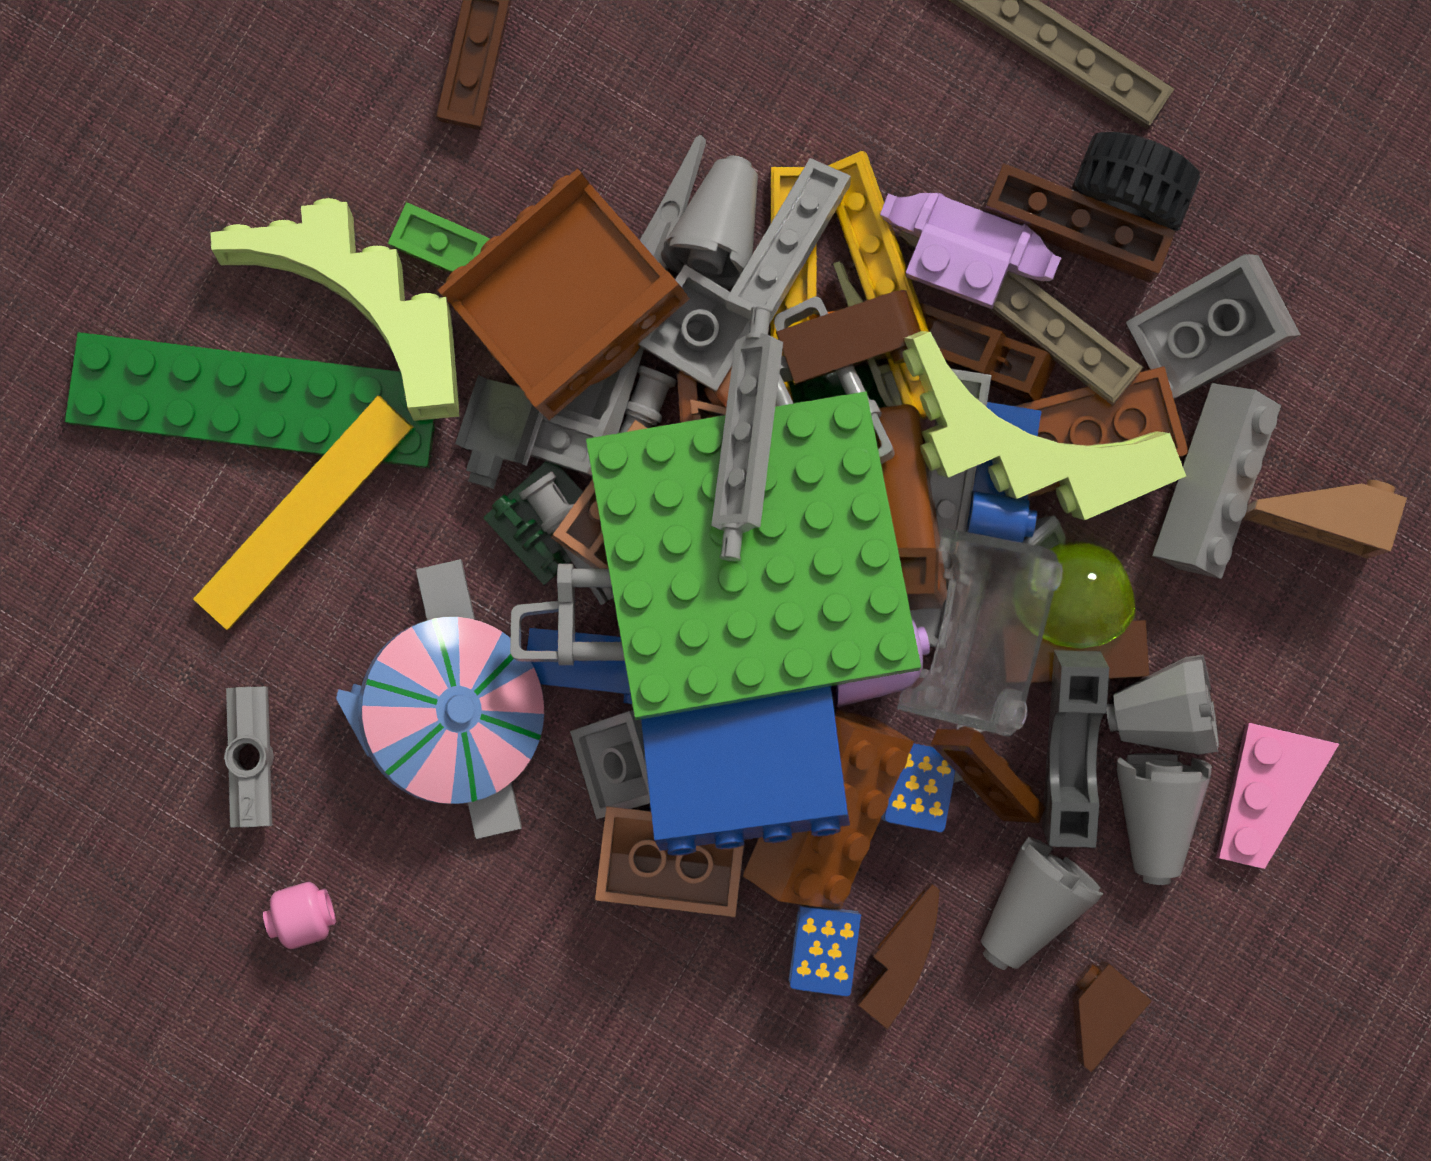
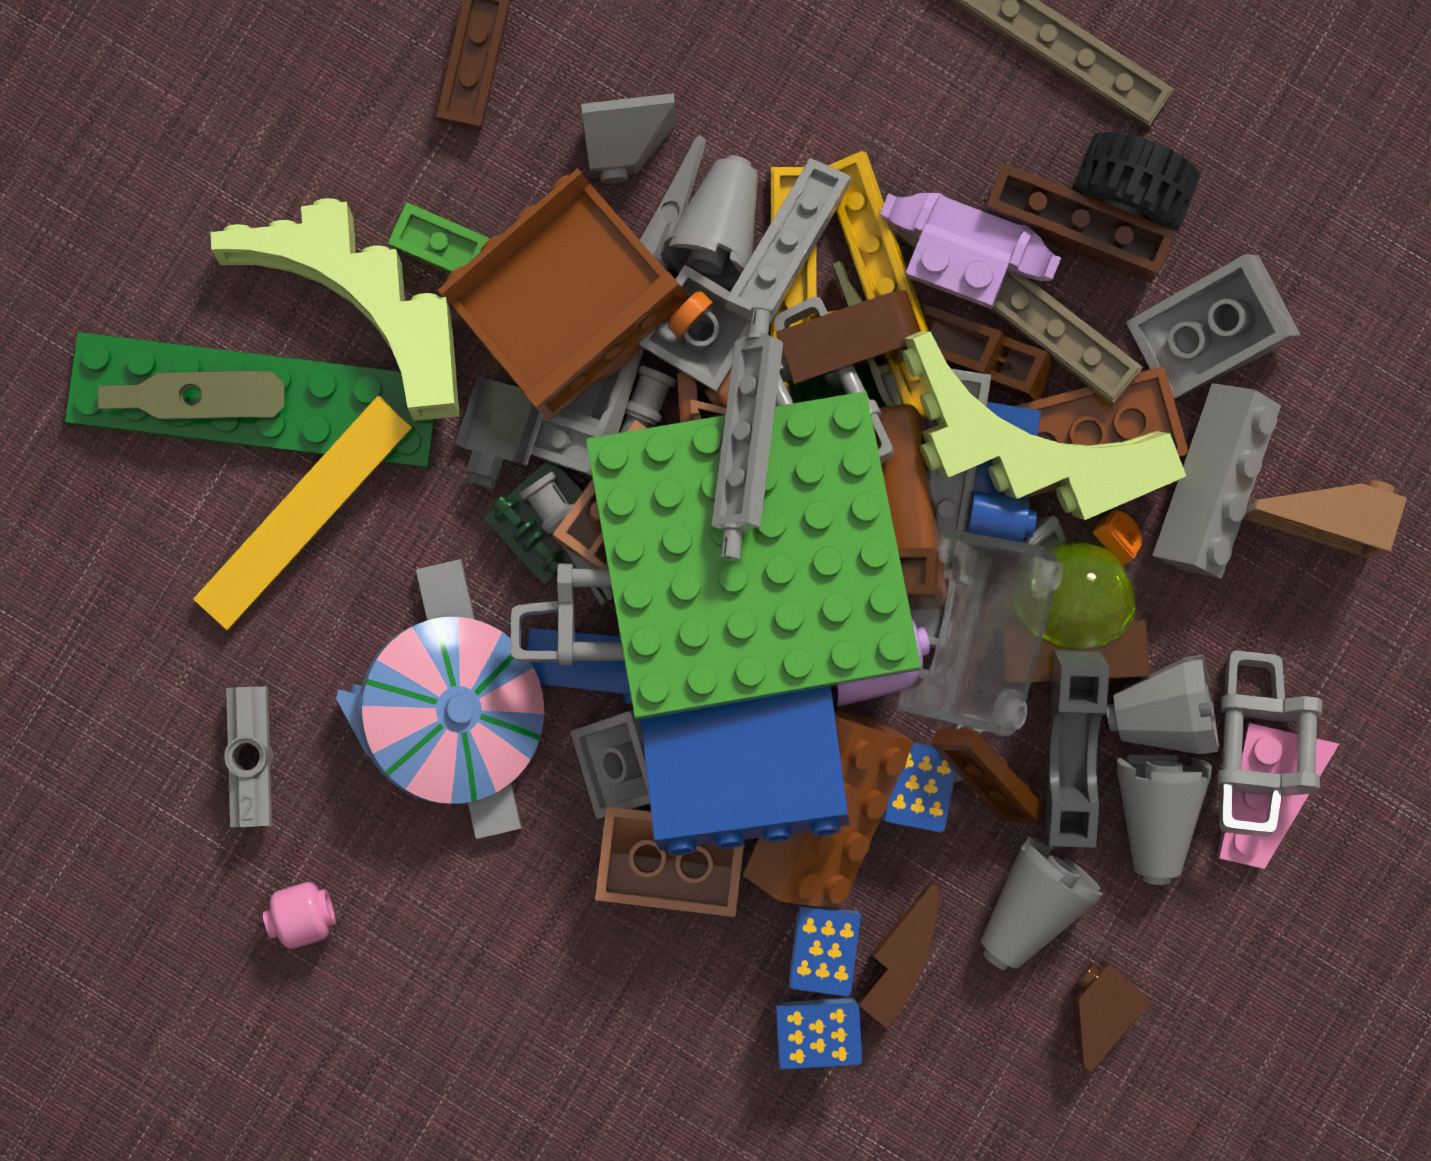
(222, 395): none -> olive piece
(625, 134): none -> light grey slope
(689, 314): none -> orange tile
(818, 1033): none -> blue piece
(1119, 535): none -> orange tile
(1277, 708): none -> light grey bar

